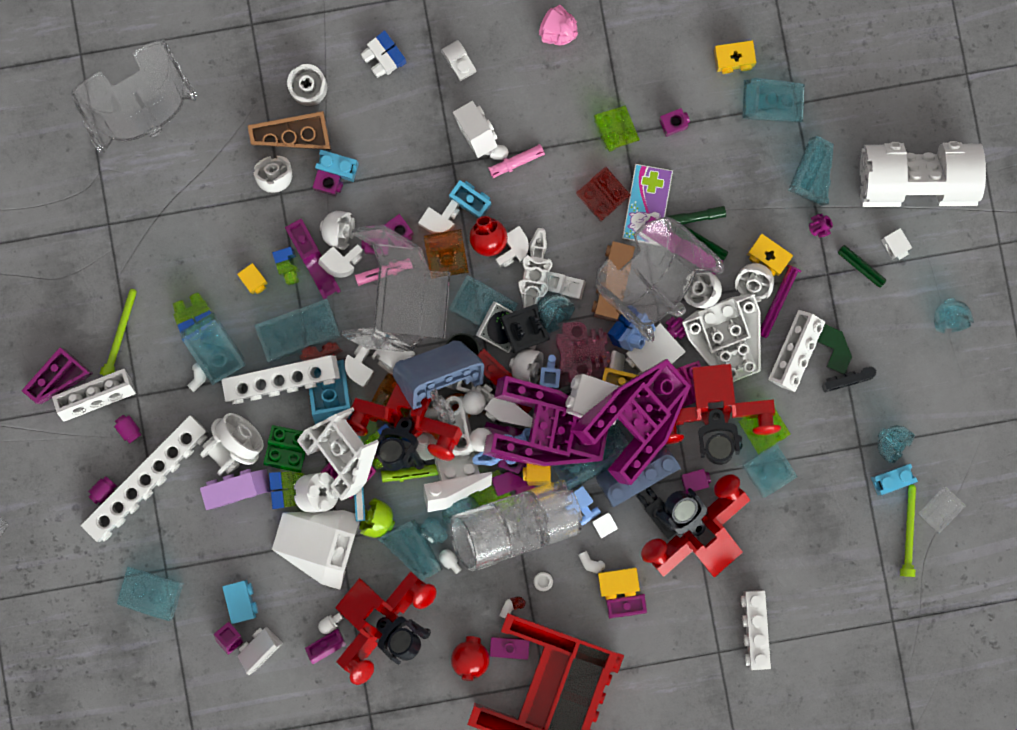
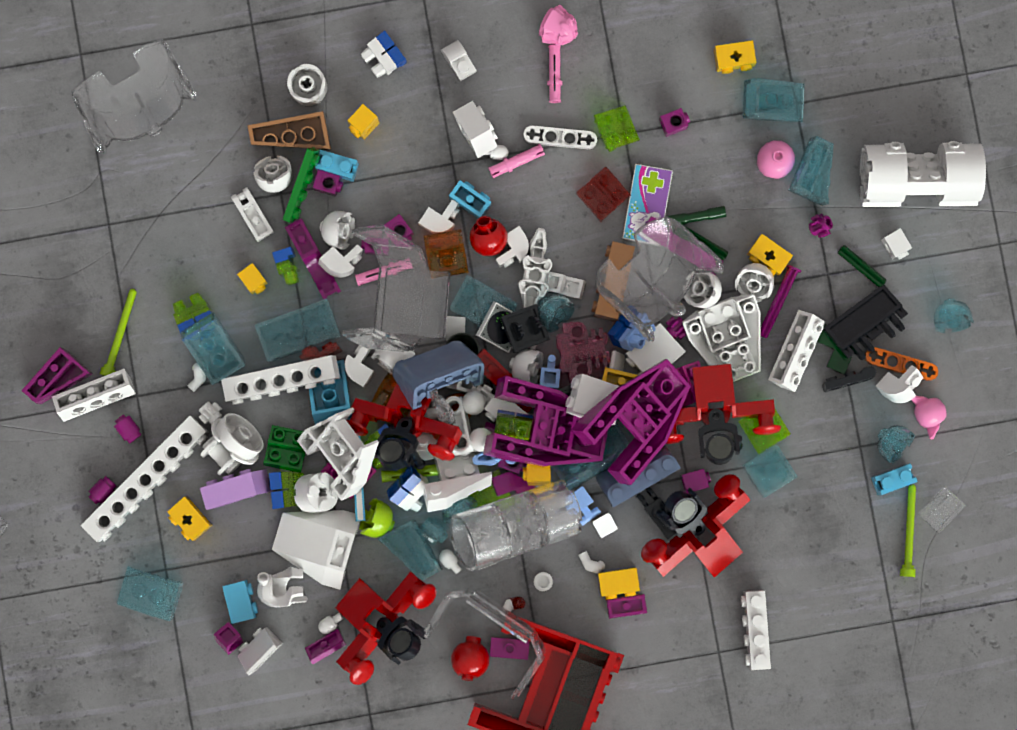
(187, 508): none -> yellow brick
(210, 412): none -> white gear
(252, 215): none -> white plate
(273, 590): none -> white piece
(303, 179): none -> green plate
(362, 122): none -> yellow brick
(408, 490): none -> blue hips
(454, 326): none -> white sticker
(500, 616): none -> clear piece
(512, 426): none -> clear neon green hips
(554, 96): none -> bright pink pin
(560, 134): none -> white beam
(775, 159): none -> bright pink cylinder
(866, 318): none -> black hinge
(900, 389): none -> white brick
(901, 362): none -> orange beam
(929, 413): none -> bright pink piece

